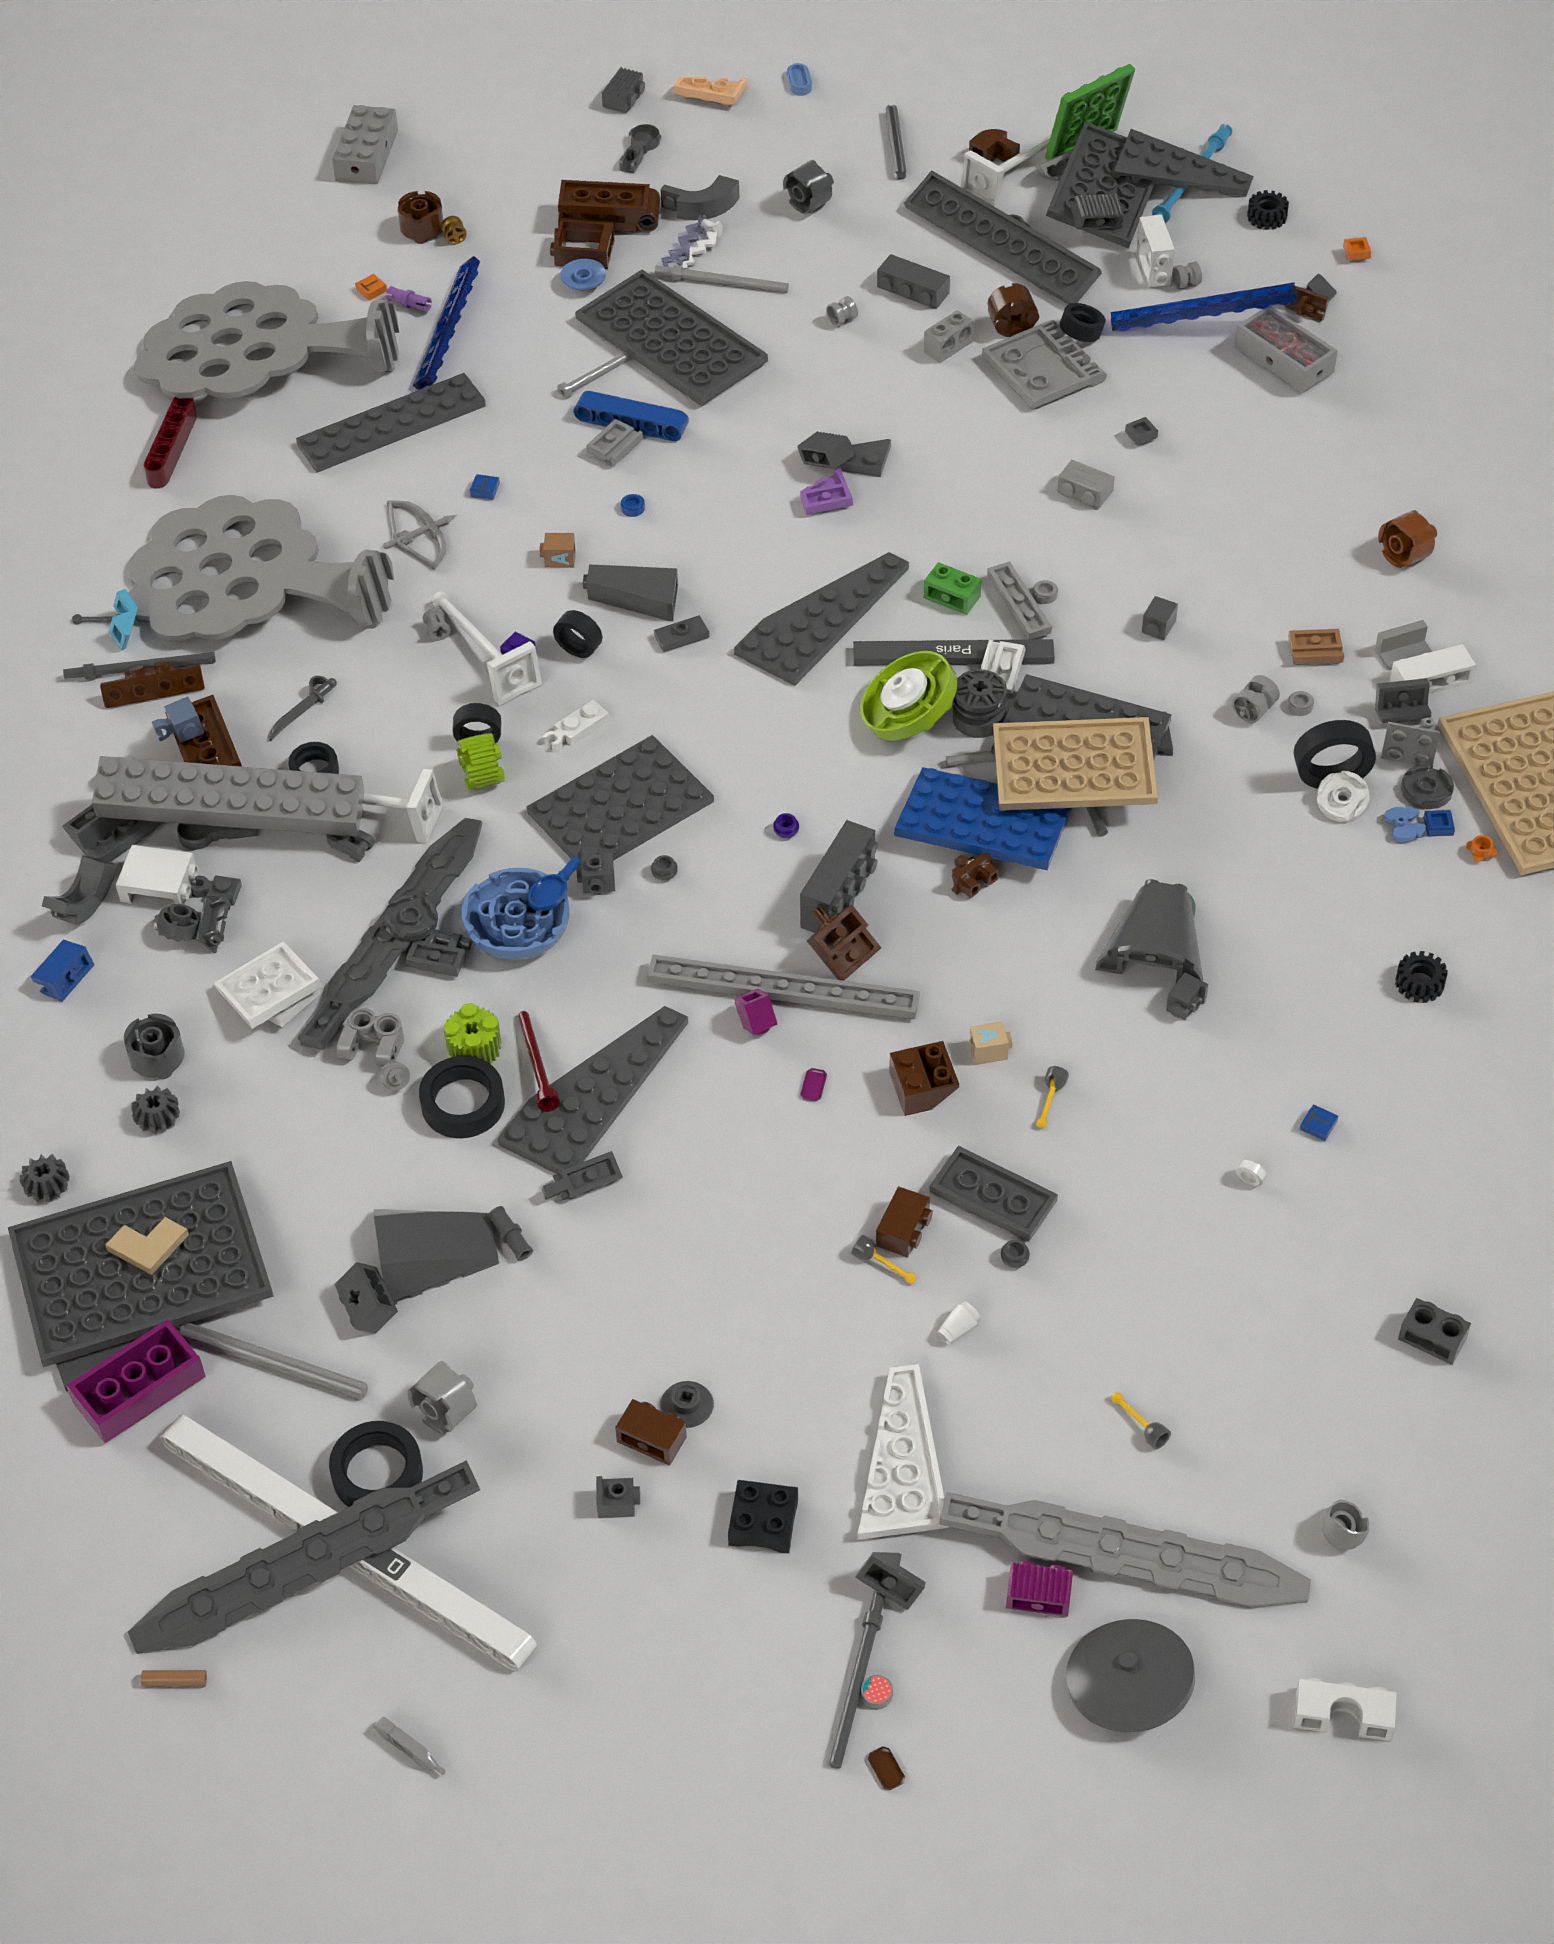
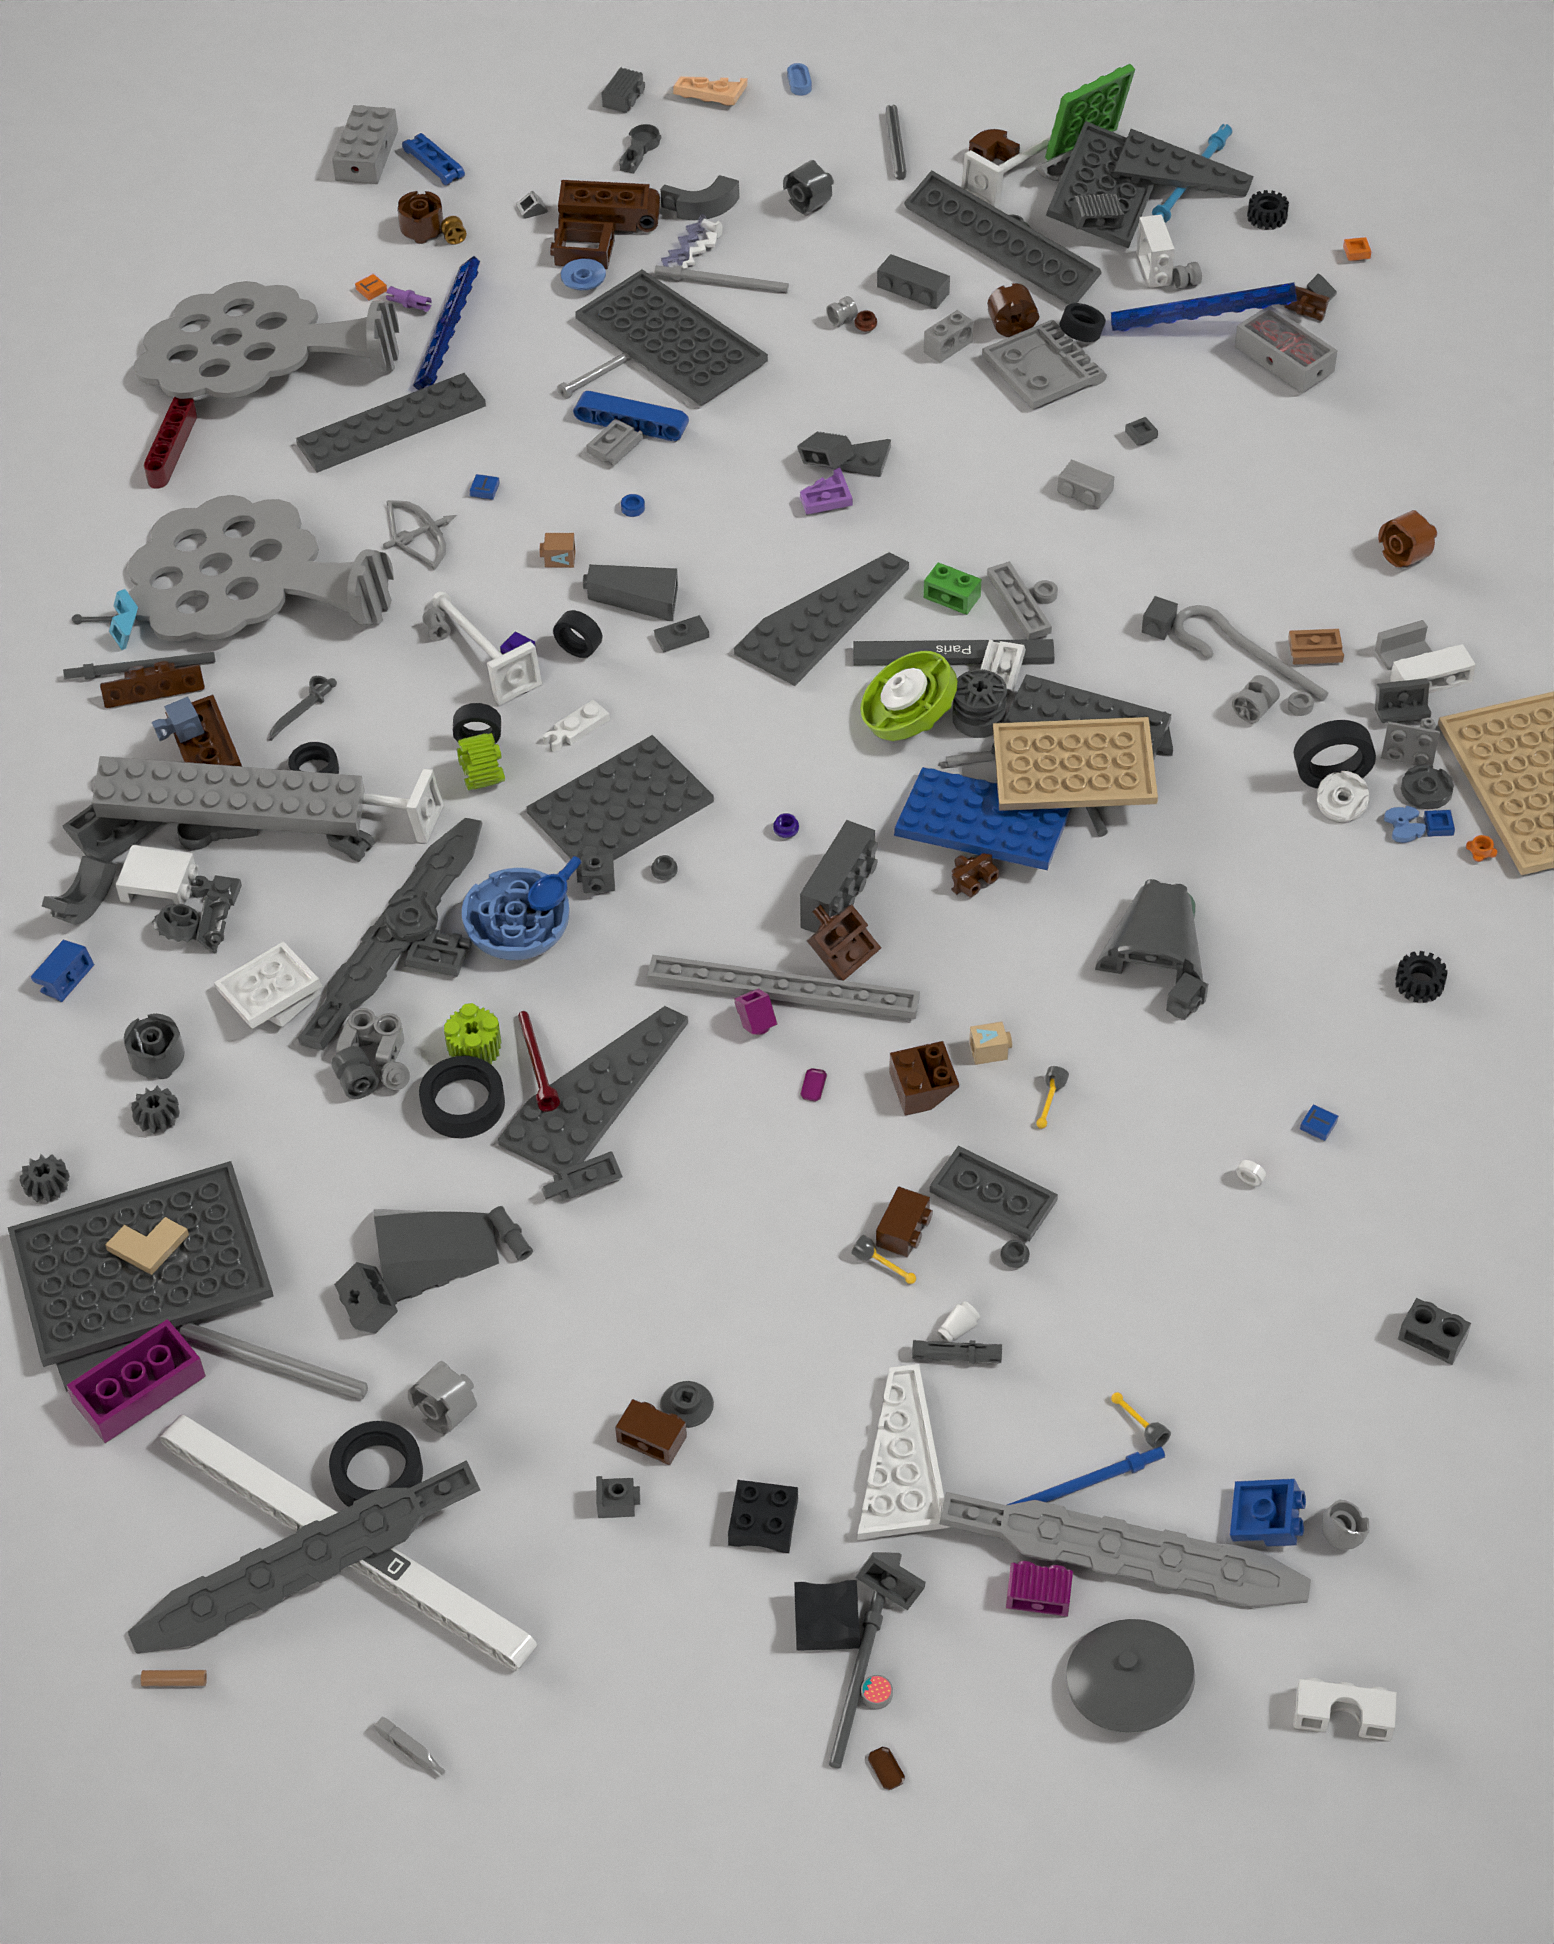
(355, 1072): none -> dark grey wheel
(433, 158): none -> blue plate
(531, 205): none -> dark grey slope
(826, 1616): none -> black brick
(865, 321): none -> copper plate
(951, 1351): none -> dark grey pin
(1133, 1463): none -> blue bar
(1243, 642): none -> light grey piece
(1267, 1512): none -> blue plate

